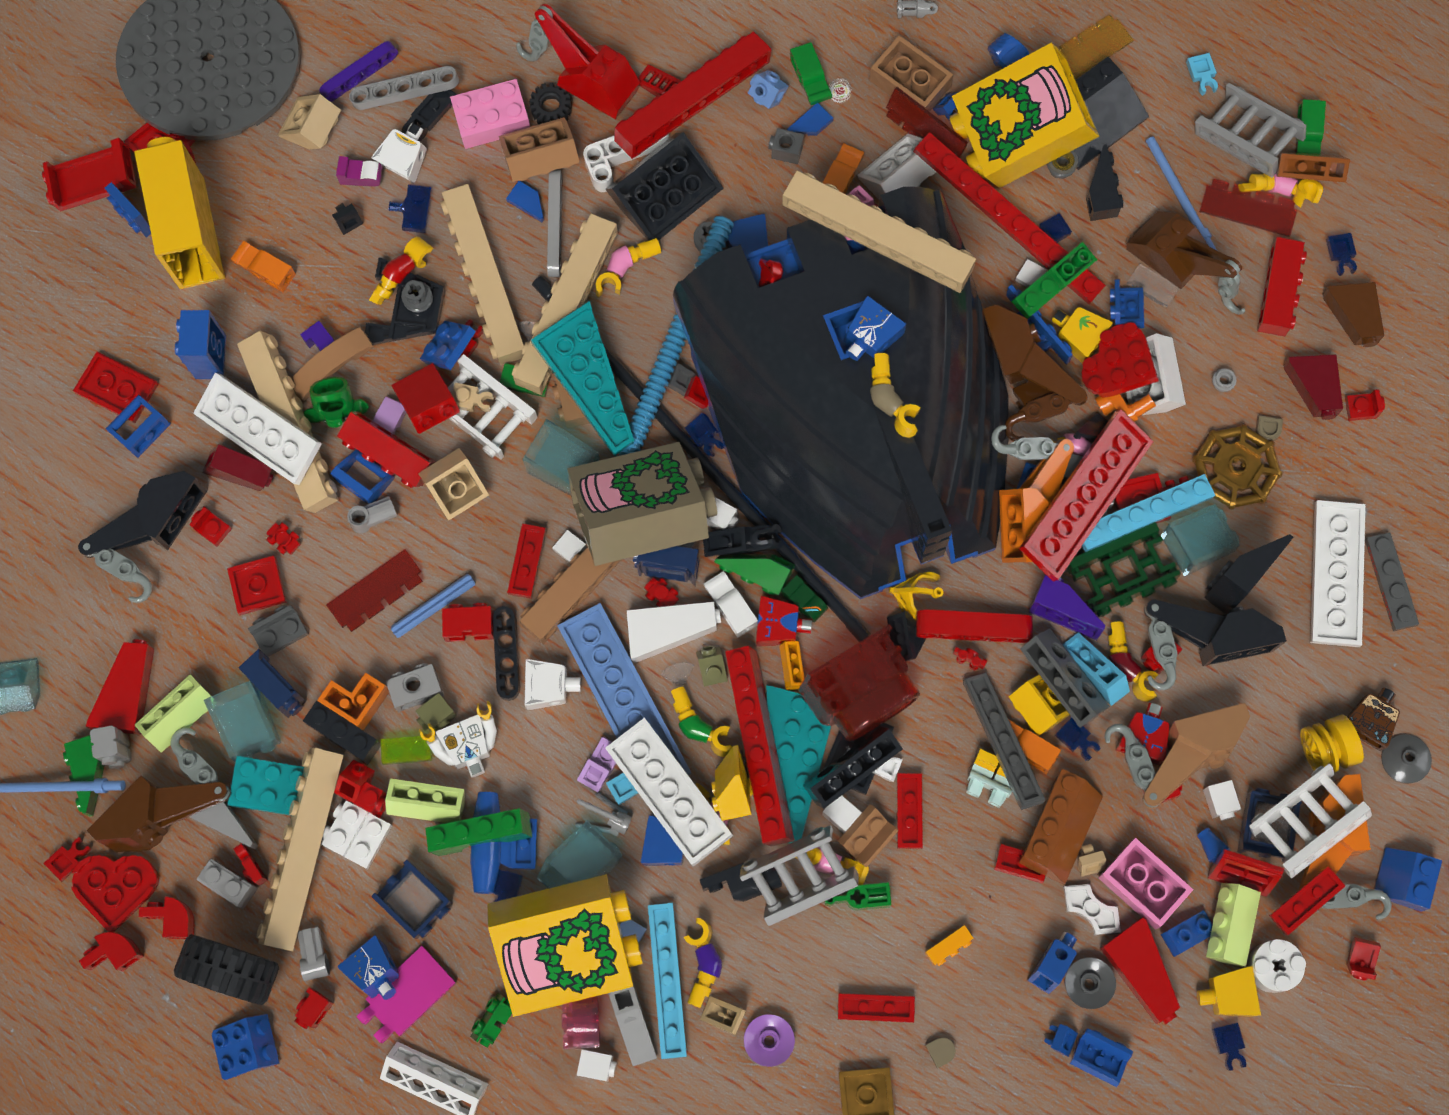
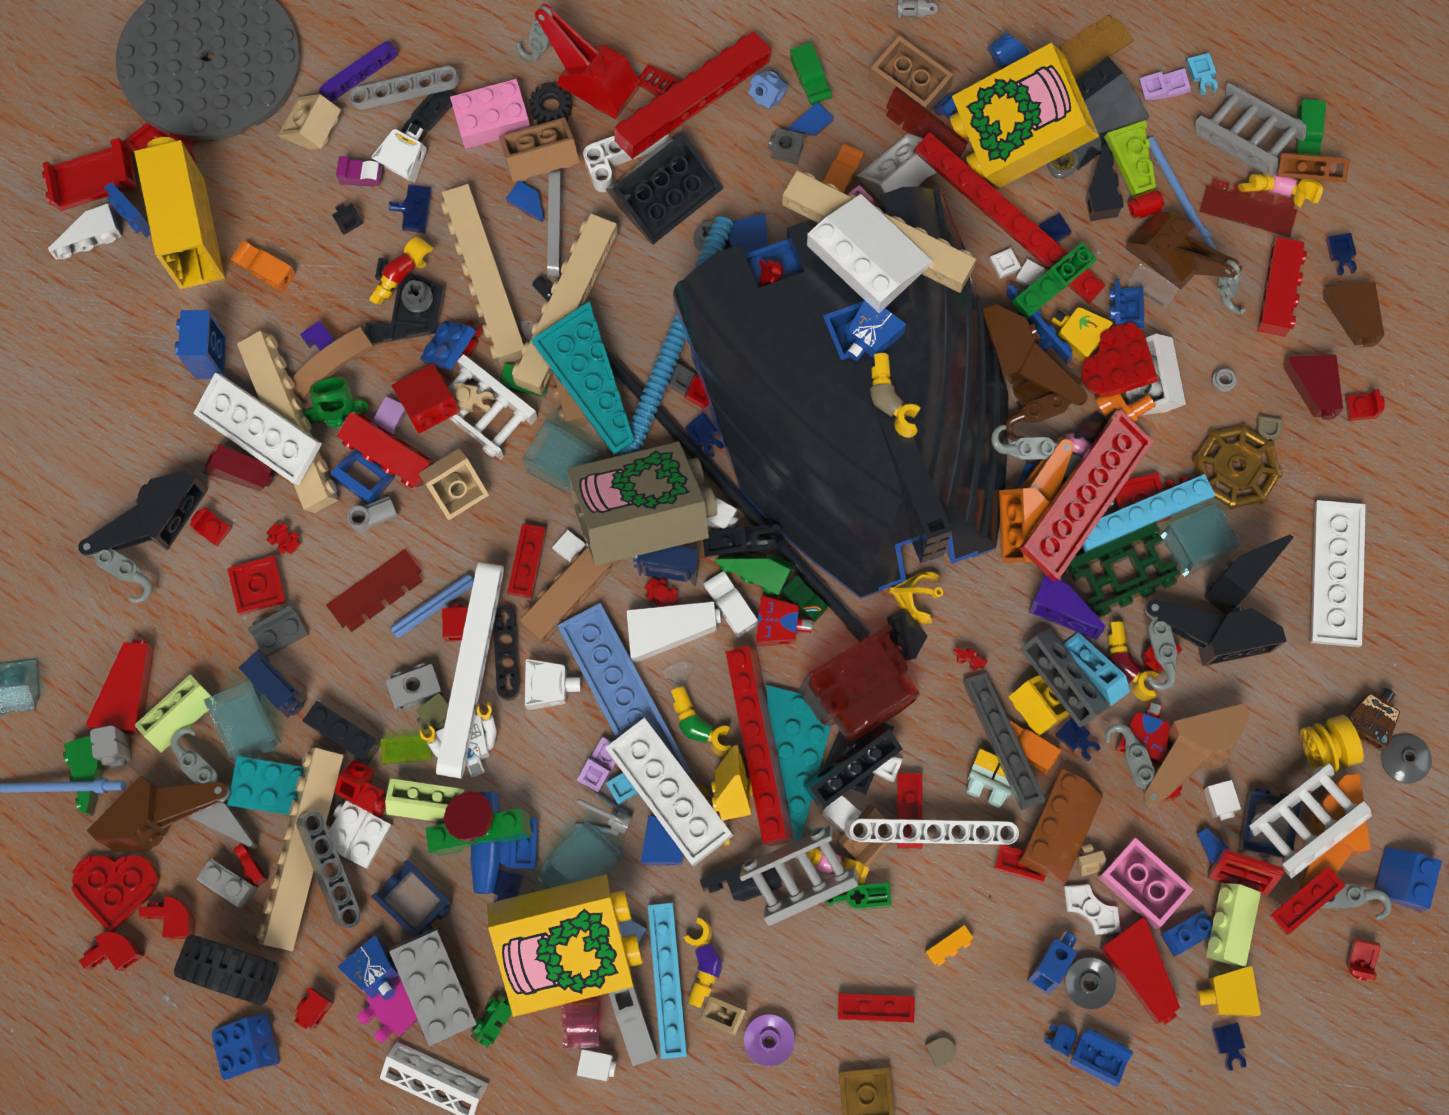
(64, 861): red plate -> none
(89, 230): none -> white slope
(114, 385): red tile -> none
(145, 433): blue tile -> none
(314, 960): light grey piece -> none
(337, 878): none -> dark grey beam
(355, 706): orange brick -> none
(432, 986): none -> light grey brick
(468, 816): none -> dark red tile
(470, 670): none -> white beam
(622, 260): yellow piece -> none
(711, 665): olive bracket -> none
(792, 664): light orange piece -> none
(840, 90): clear tile -> none
(868, 252): none -> white slope
(943, 831): none -> white beam
(974, 626): red beam -> none
(1005, 263): none -> white tile
(1132, 157): none -> lime wing
(1145, 204): none -> red brick
(1165, 86): none -> lavender slope
(1290, 962): white brick -> none
(1391, 582): dark grey plate -> none

